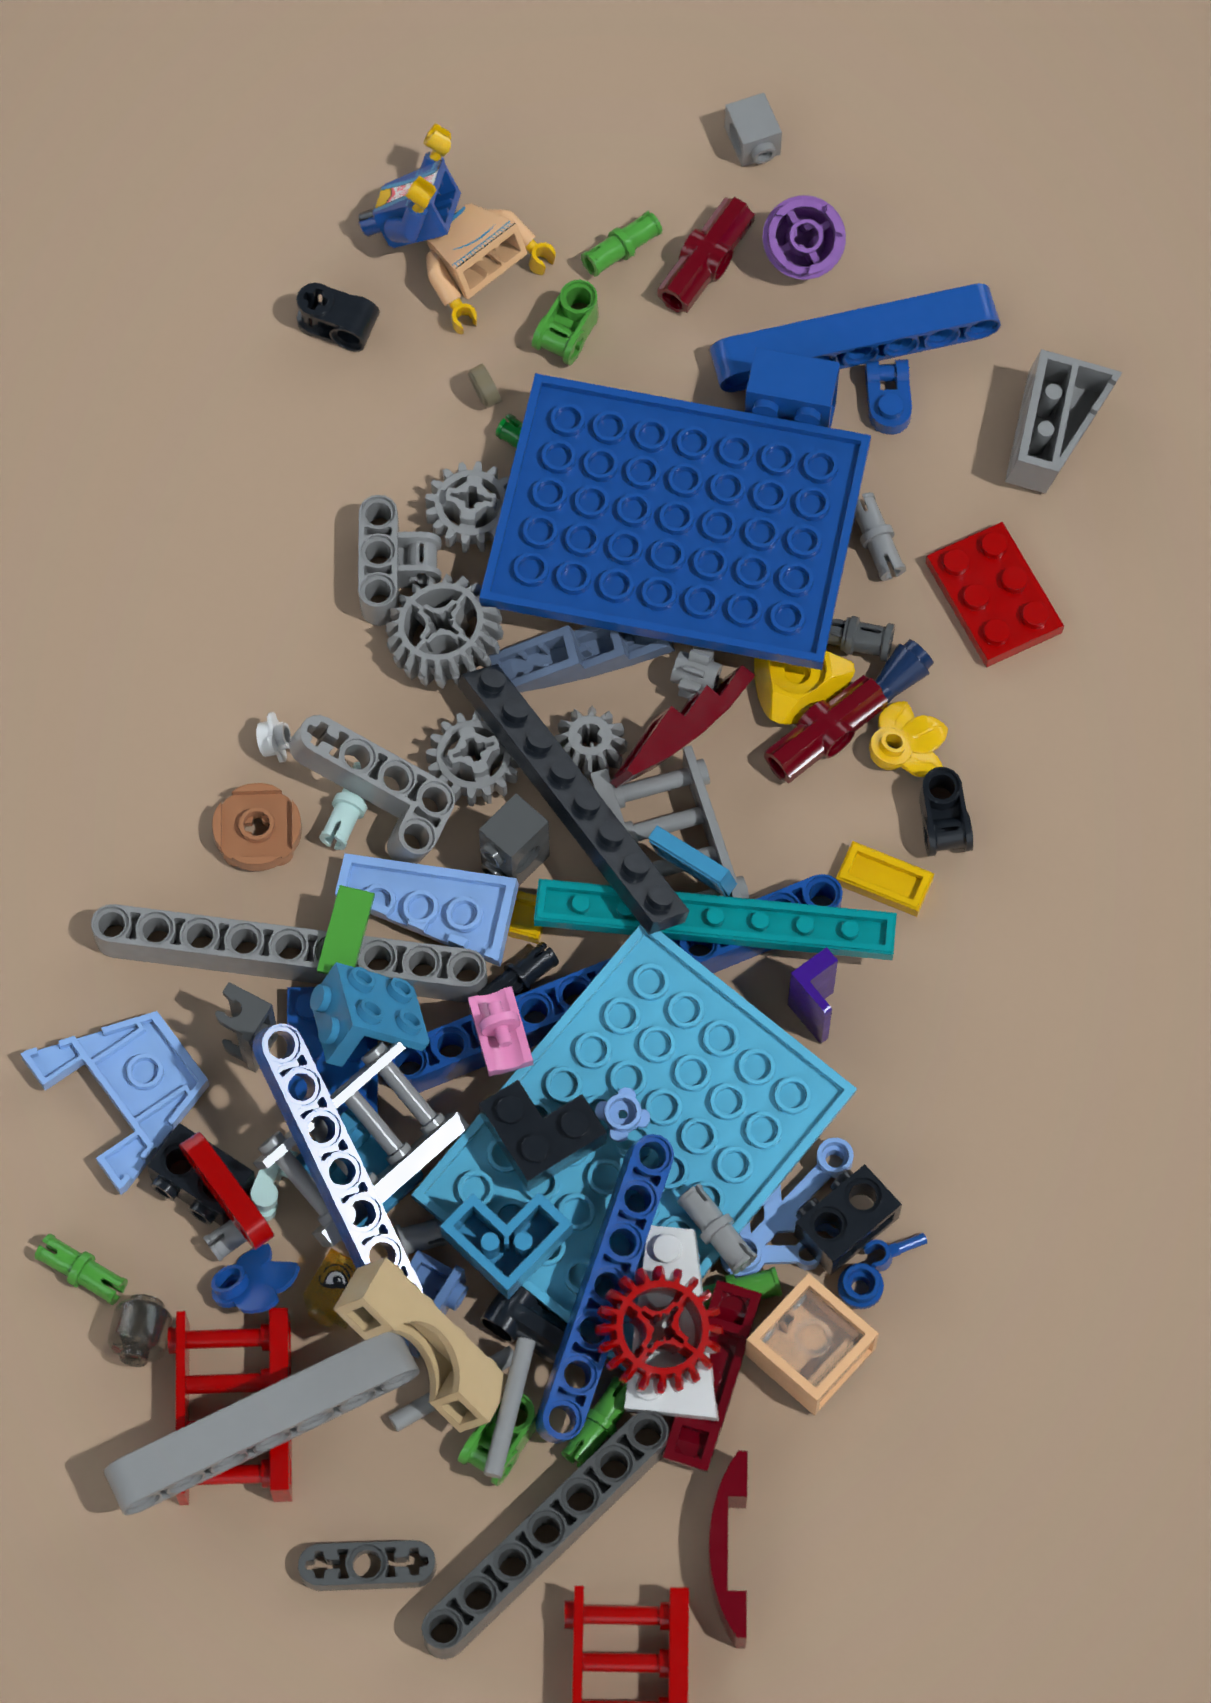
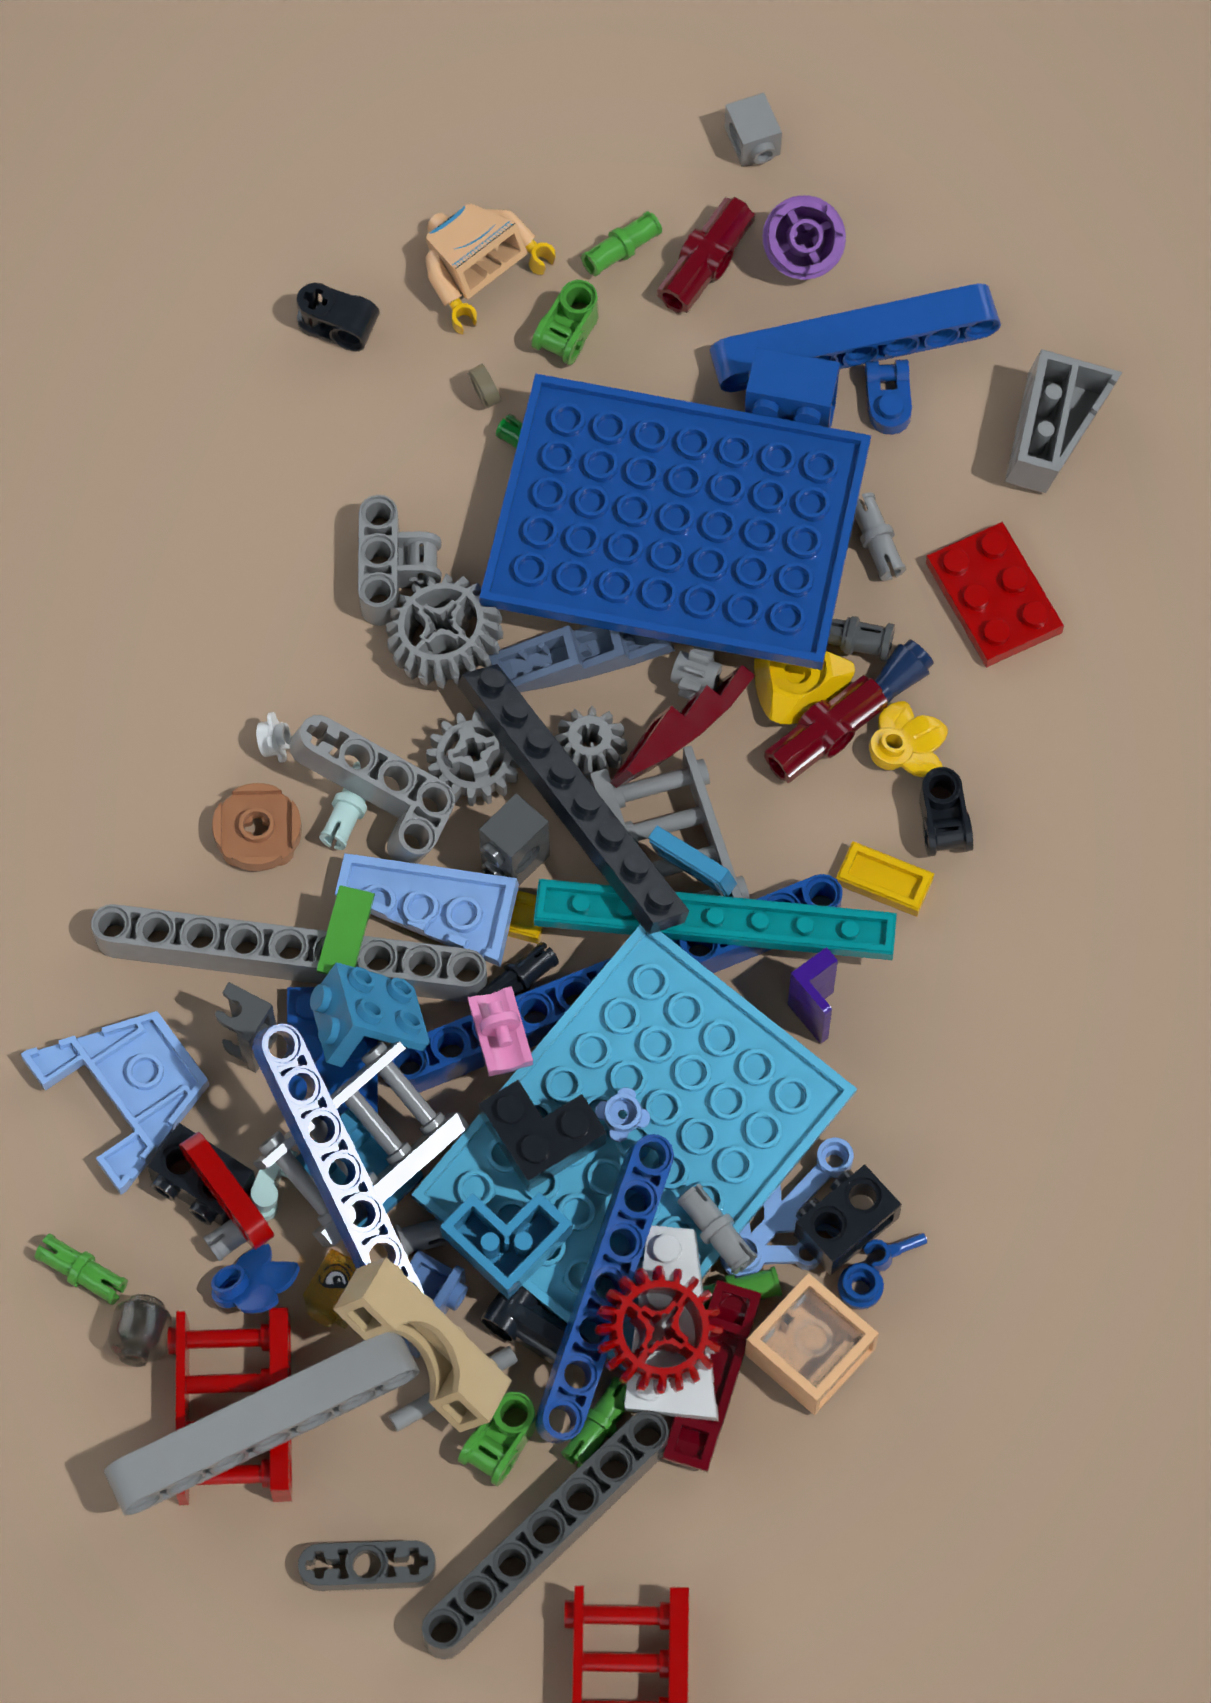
(418, 203): blue torso -> none
(454, 499): light grey gear -> none
(509, 1407): light grey bar -> none
(729, 1603): dark red slope -> none

